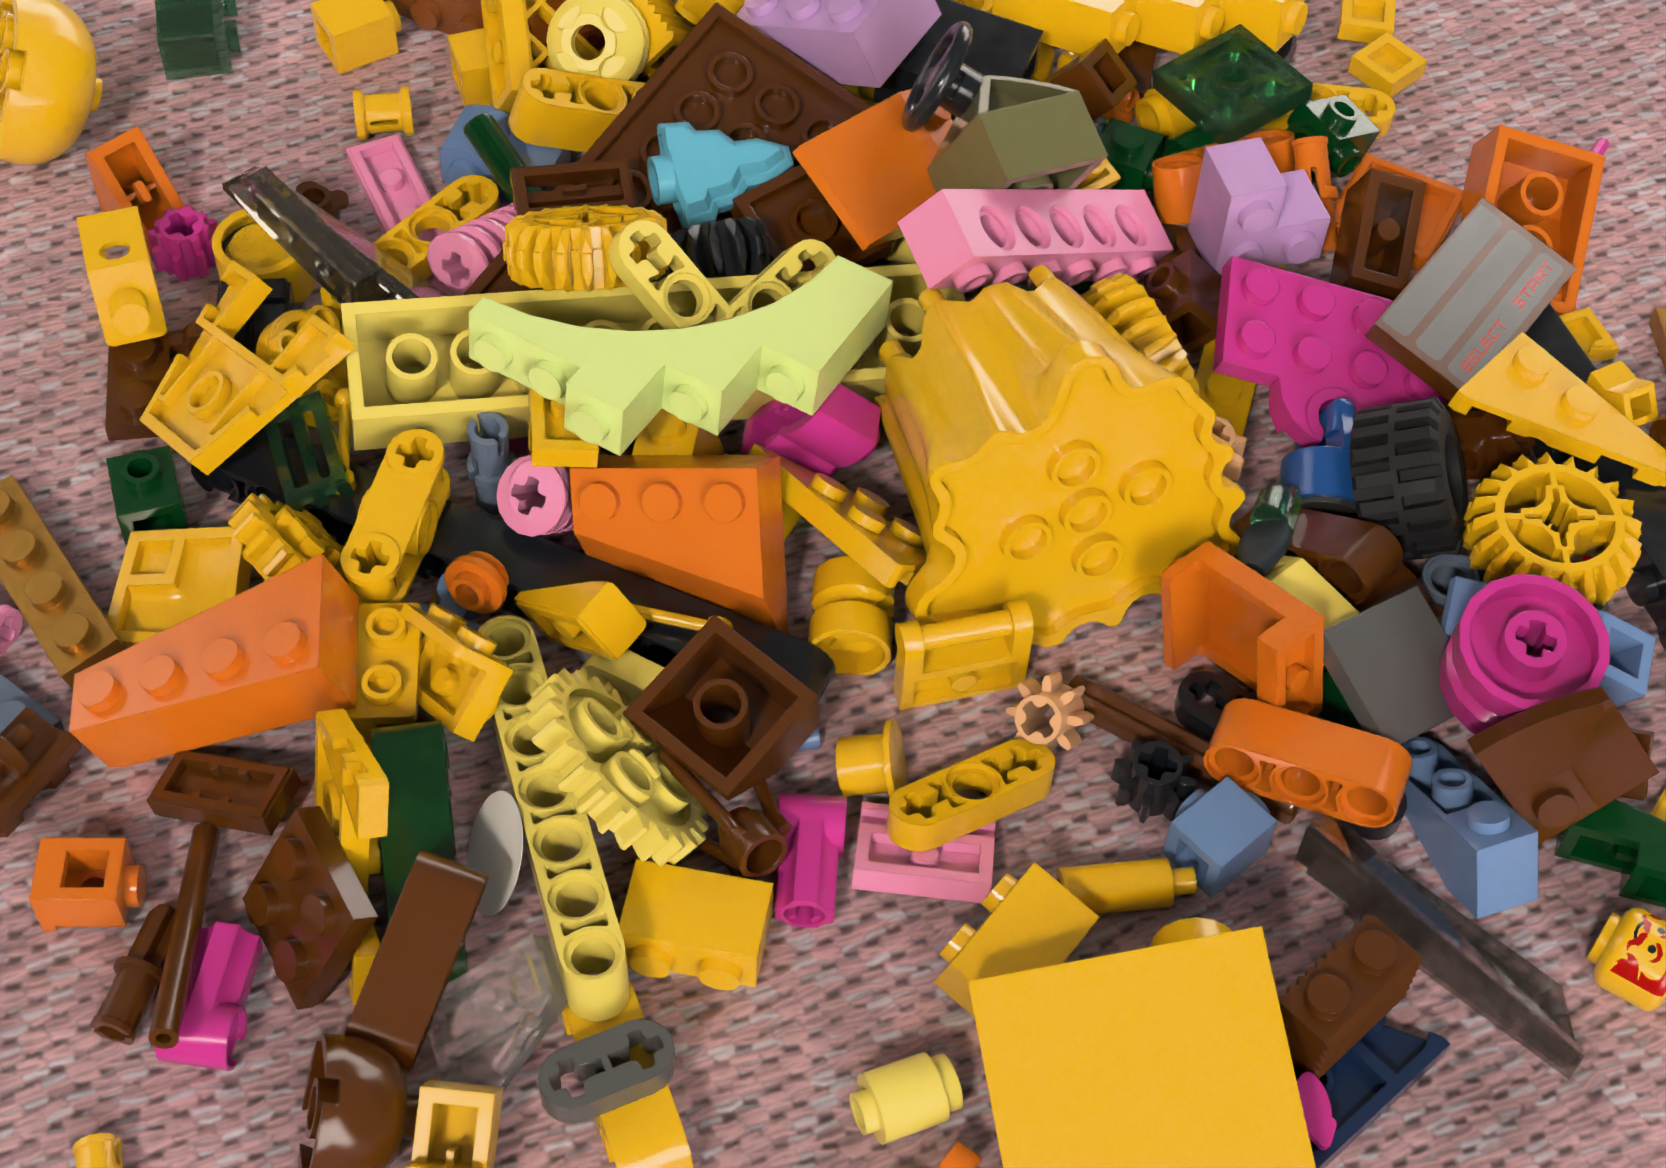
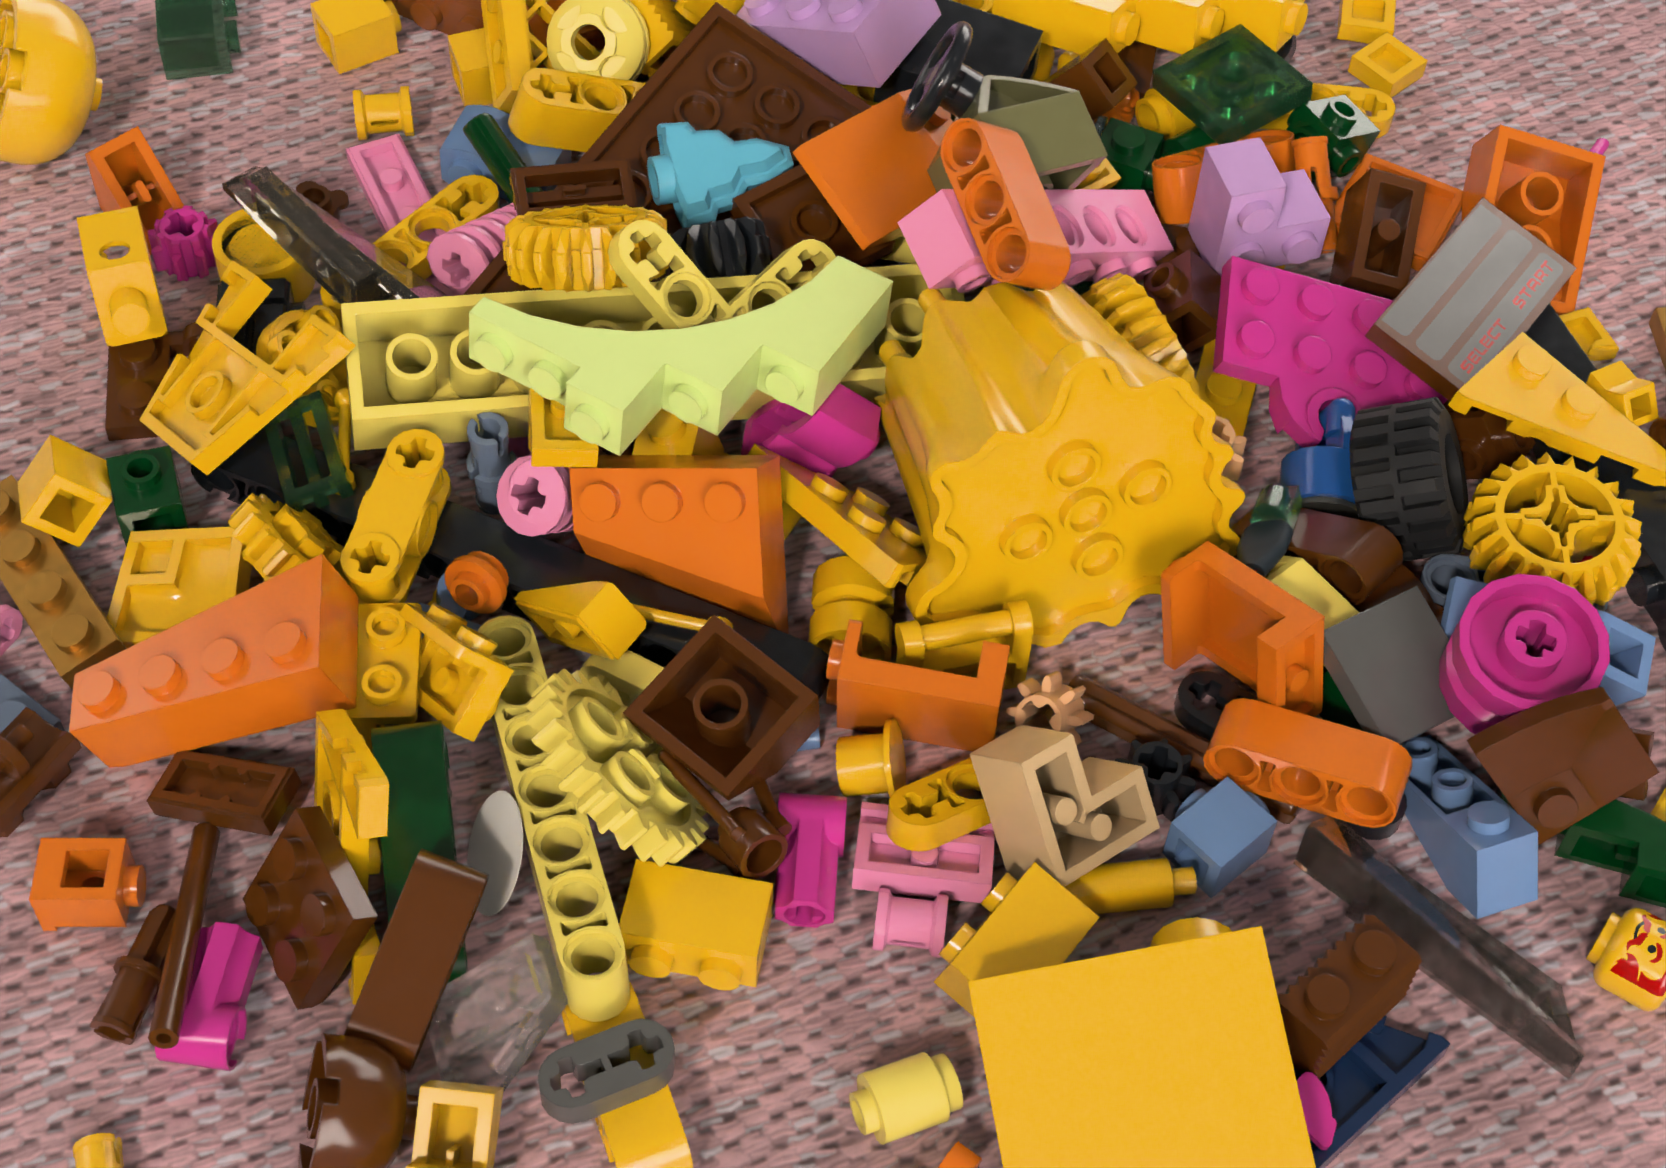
(64, 491): none -> yellow brick
(910, 922): none -> bright pink bush
(925, 702): none -> orange panel
(1005, 205): none -> orange beam
(1059, 808): none -> tan brick

